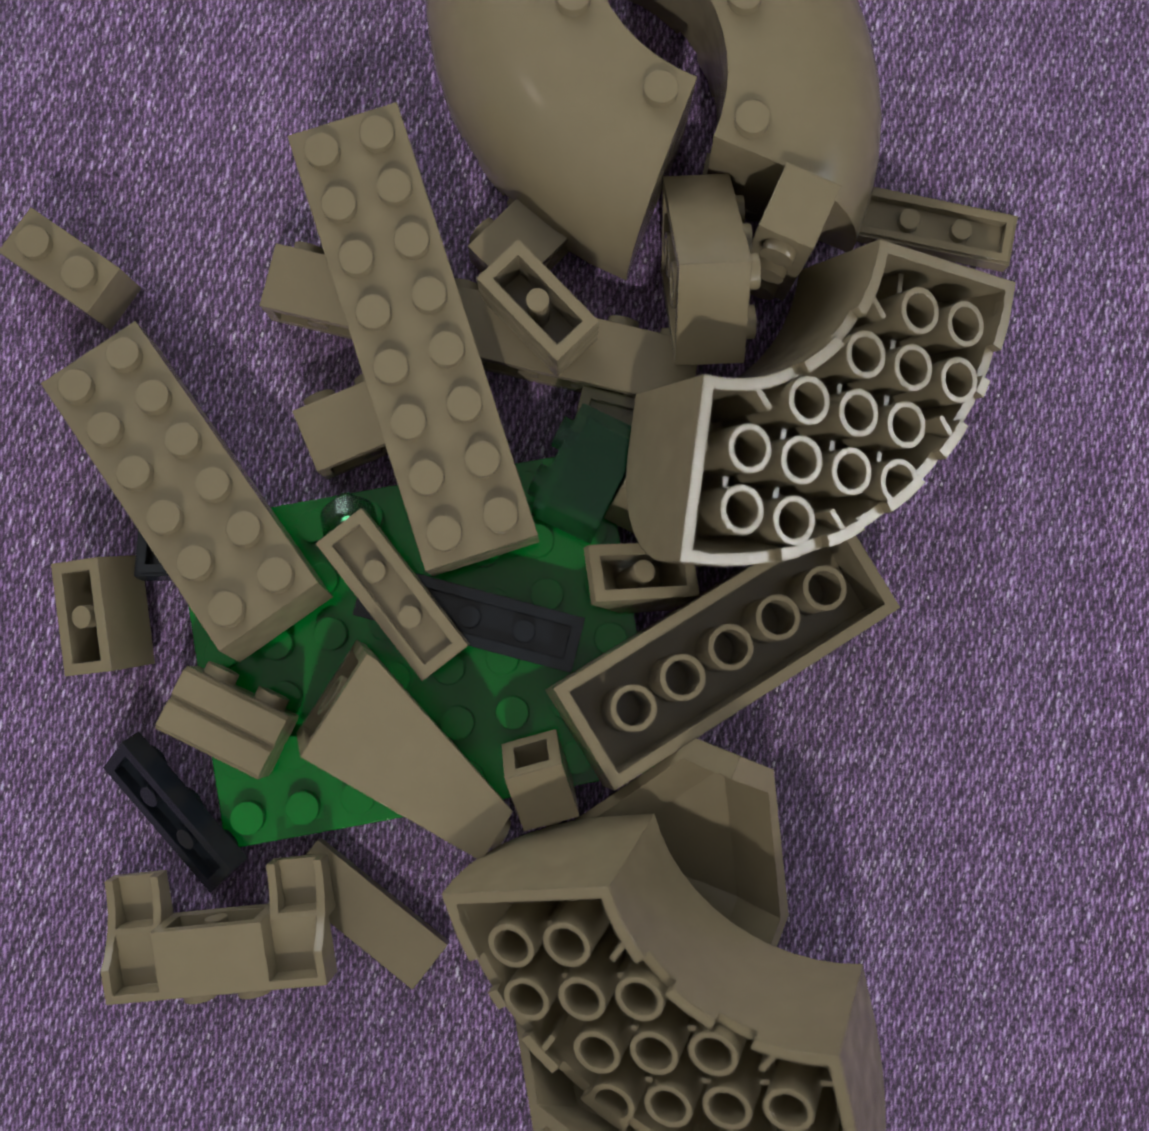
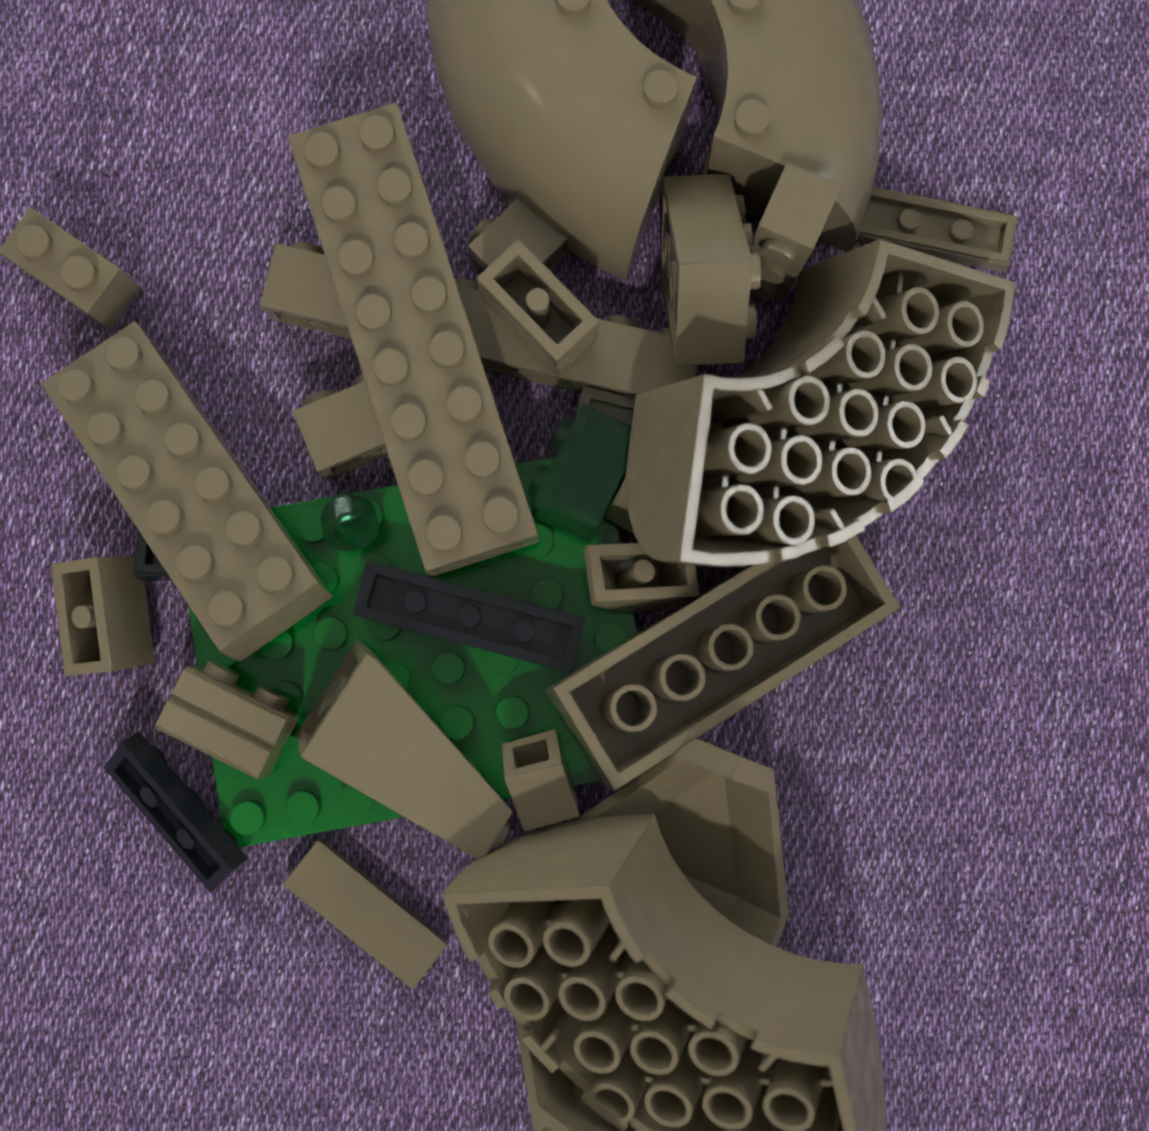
(219, 950): dark tan bracket -> none
(392, 593): dark tan plate -> none

